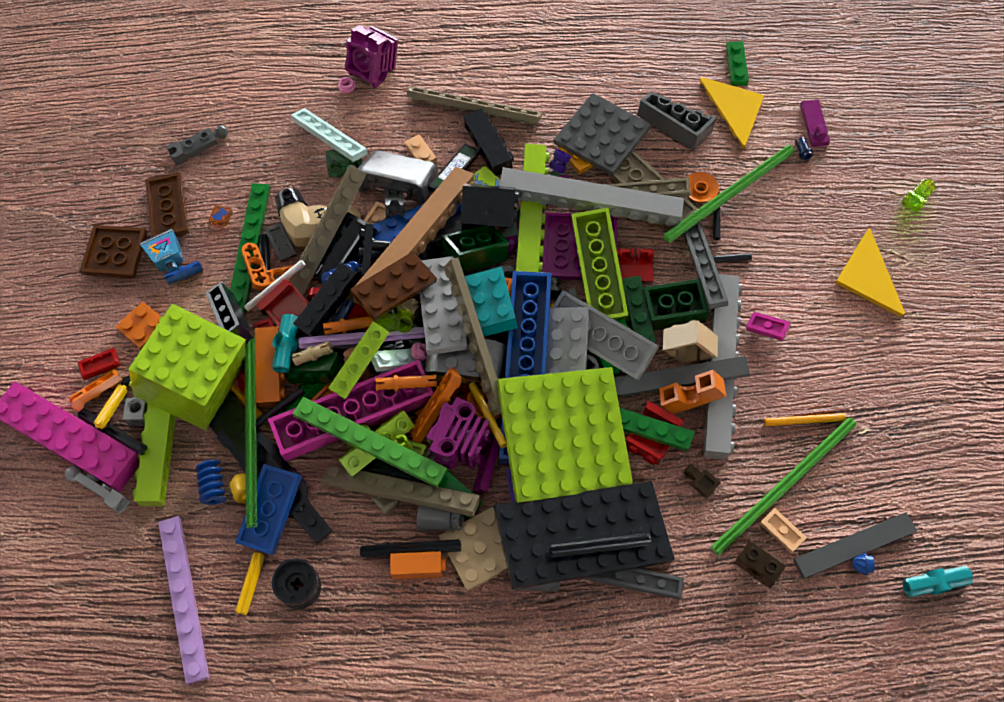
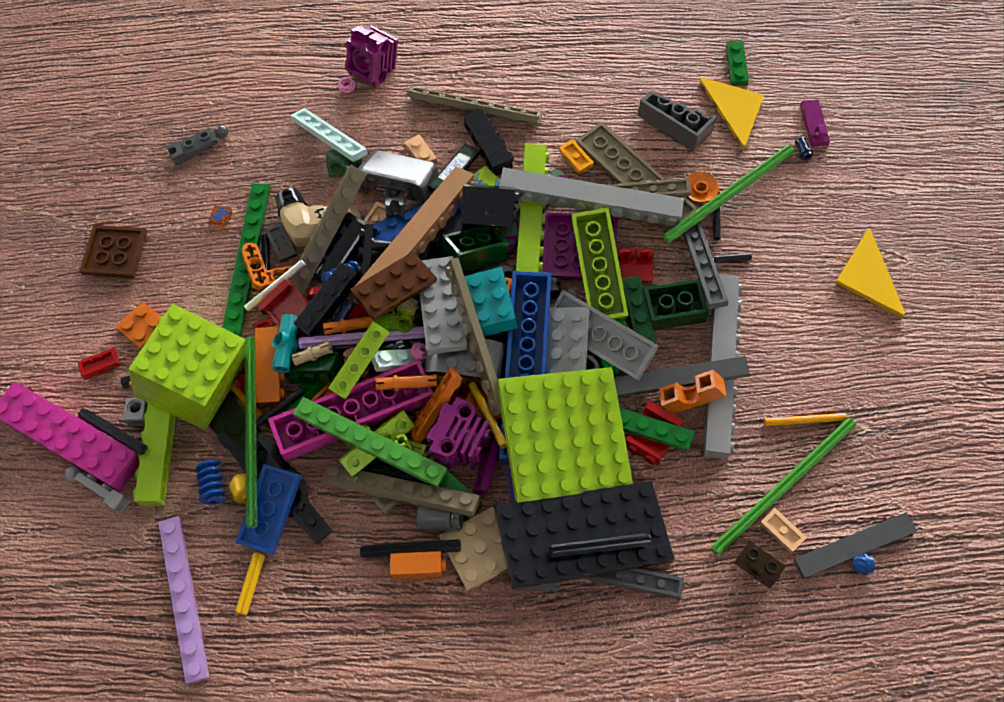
(94, 389): orange plate -> none
(110, 406): yellow axle -> none
(164, 251): dark azure torso -> none
(167, 204): reddish brown plate -> none
(183, 272): blue pin -> none
(228, 311): black brick -> none
(290, 574): black wheel -> none
(559, 161): dark purple wheel -> none
(602, 134): dark grey plate -> none
(685, 339): tan piece -> none
(703, 482): dark brown plate -> none
(768, 326): dark pink plate -> none
(917, 198): clear neon green piece -> none
(937, 581): teal piece -> none

